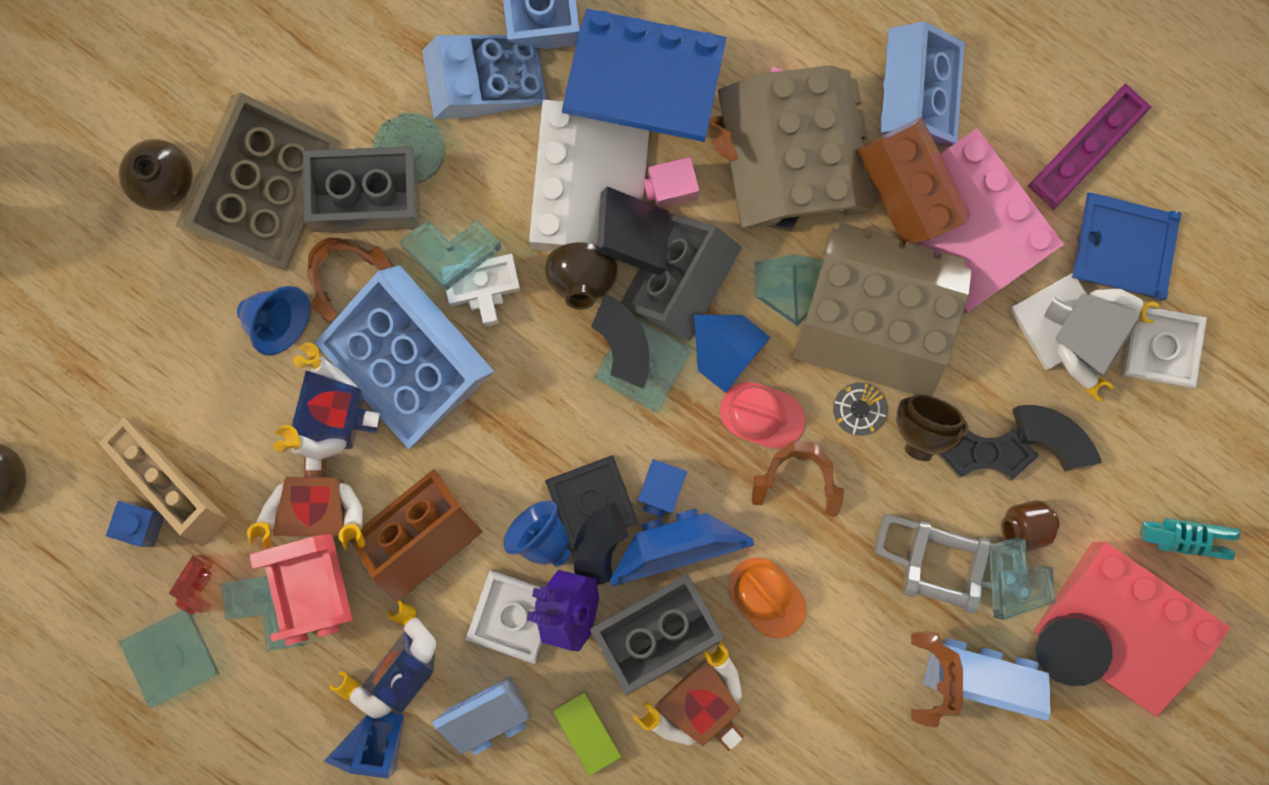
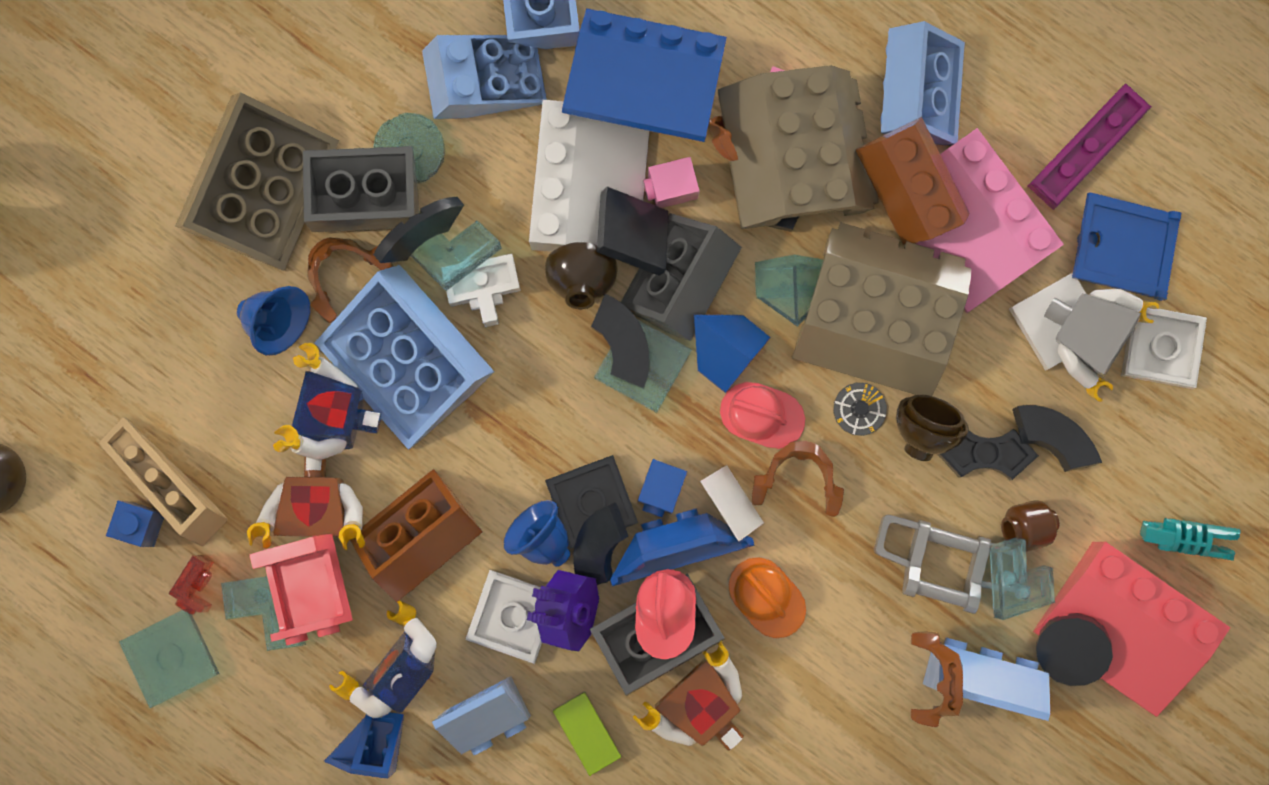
(166, 183): dark brown piece -> none
(407, 237): none -> black tile
(665, 614): none -> coral piece
(732, 502): none -> white sticker

